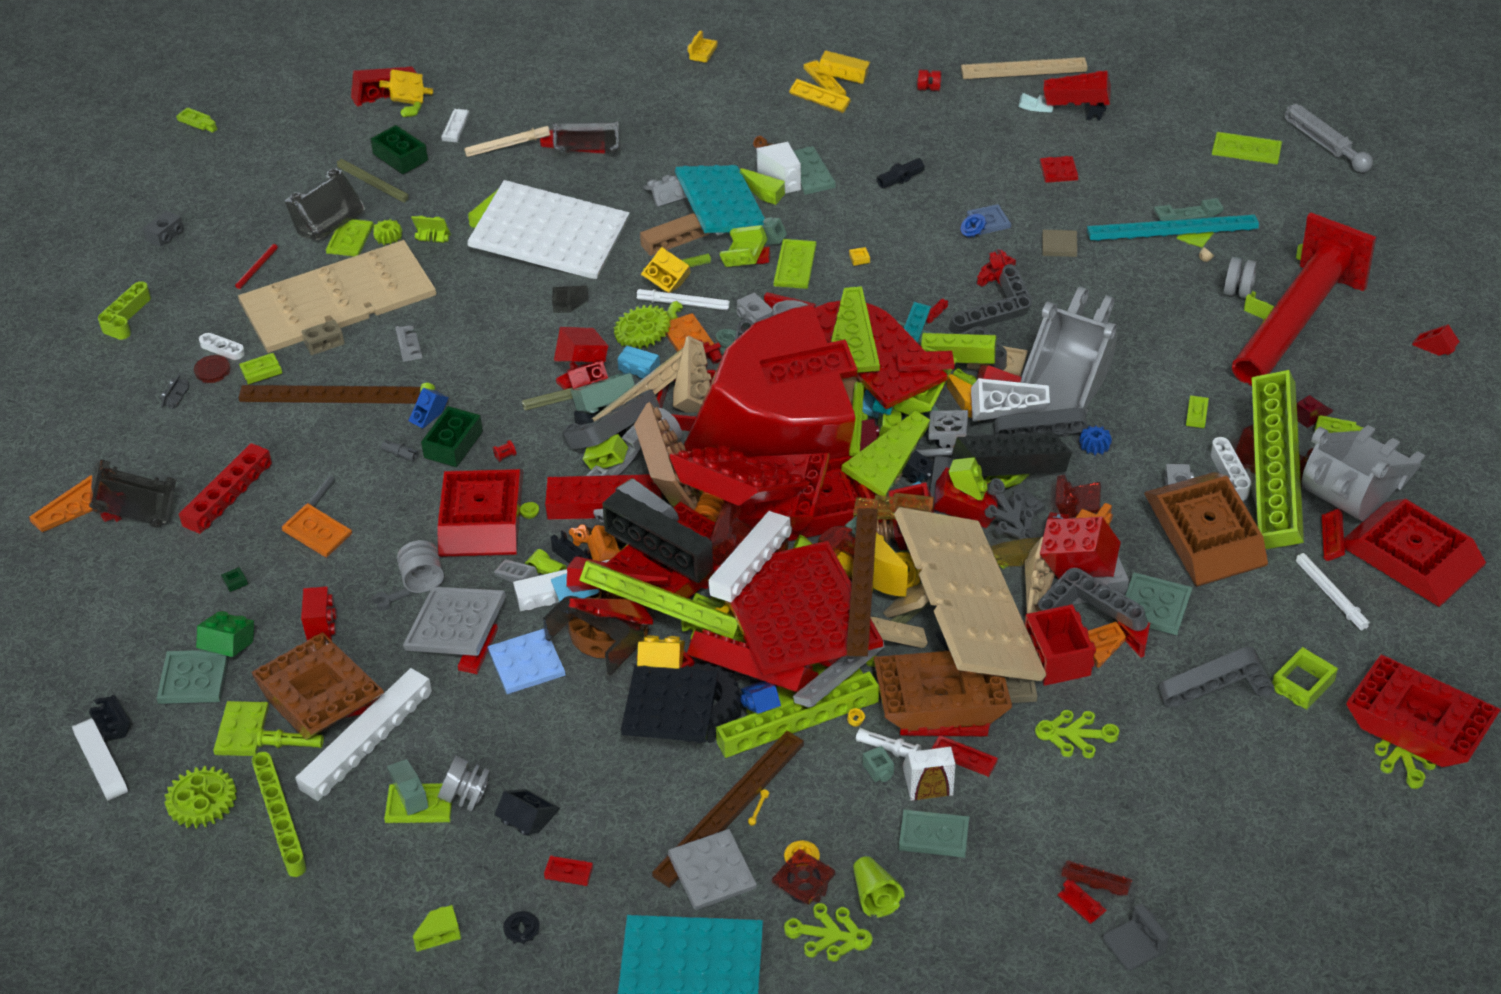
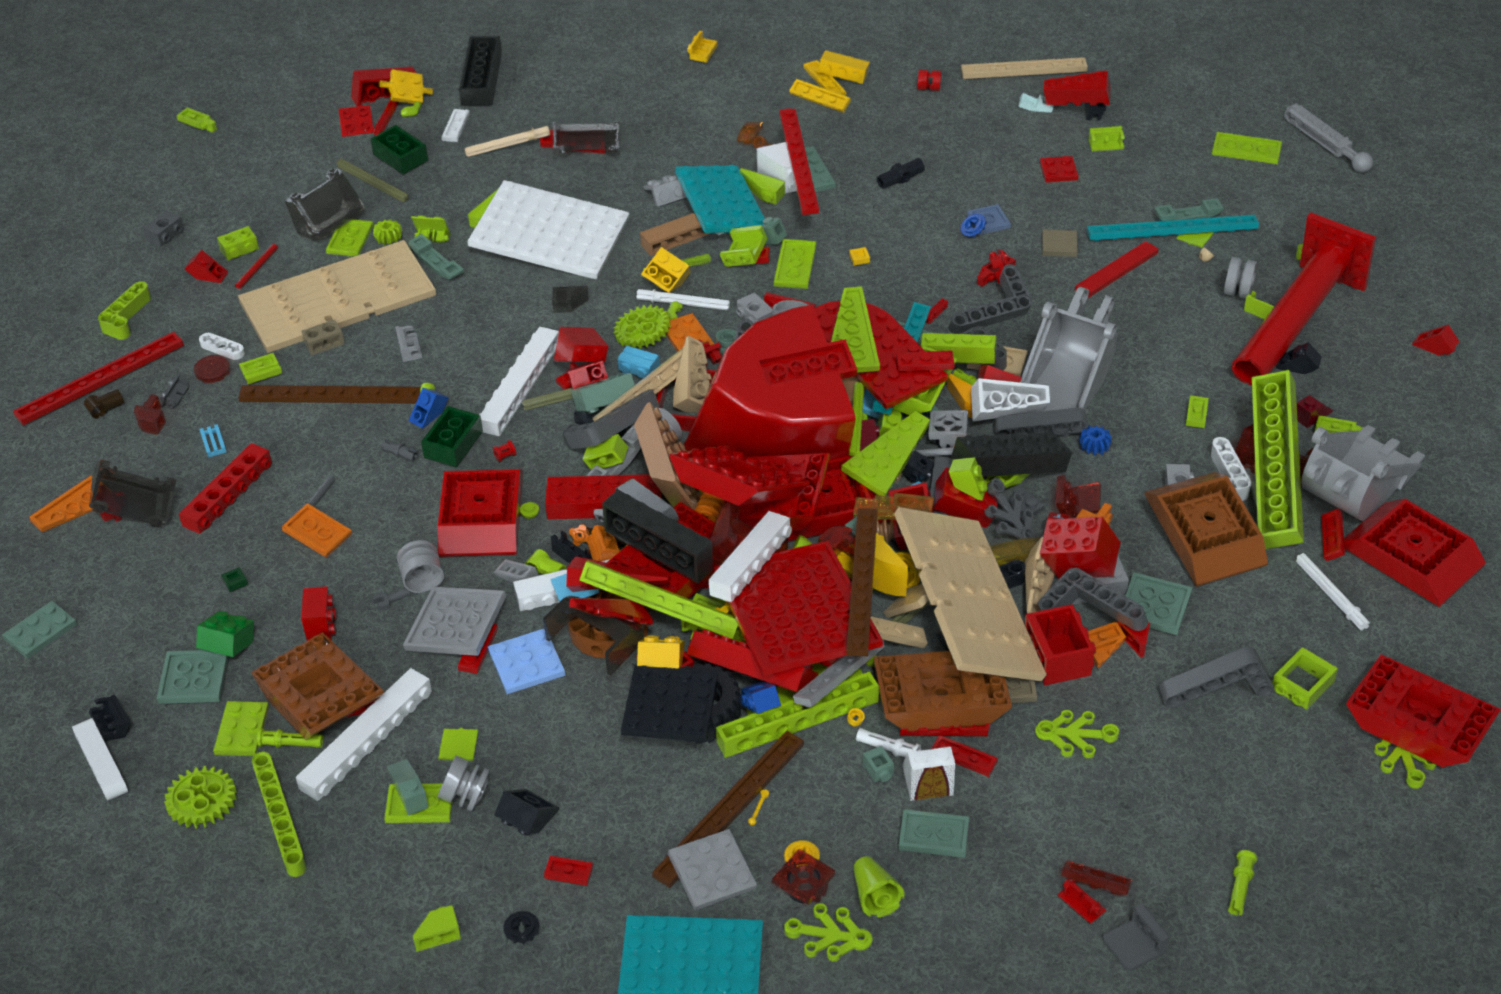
(39, 629): none -> sand green plate
(98, 378): none -> red plate
(99, 405): none -> dark brown piece
(150, 416): none -> clear red brick
(205, 268): none -> red slope
(210, 431): none -> medium azure tile
(238, 243): none -> lime brick
(356, 120): none -> red hinge
(385, 117): none -> red axle
(431, 258): none -> sand green slope
(458, 742): none -> lime piece
(480, 70): none -> pearl dark grey brick
(519, 381): none -> white brick
(749, 132): none -> clear orange slope
(799, 162): none -> red plate
(1013, 573): none -> black piece
(1106, 138): none -> lime hinge
(1118, 268): none -> red tile
(1243, 874): none -> lime pin
(1300, 360): none -> black slope

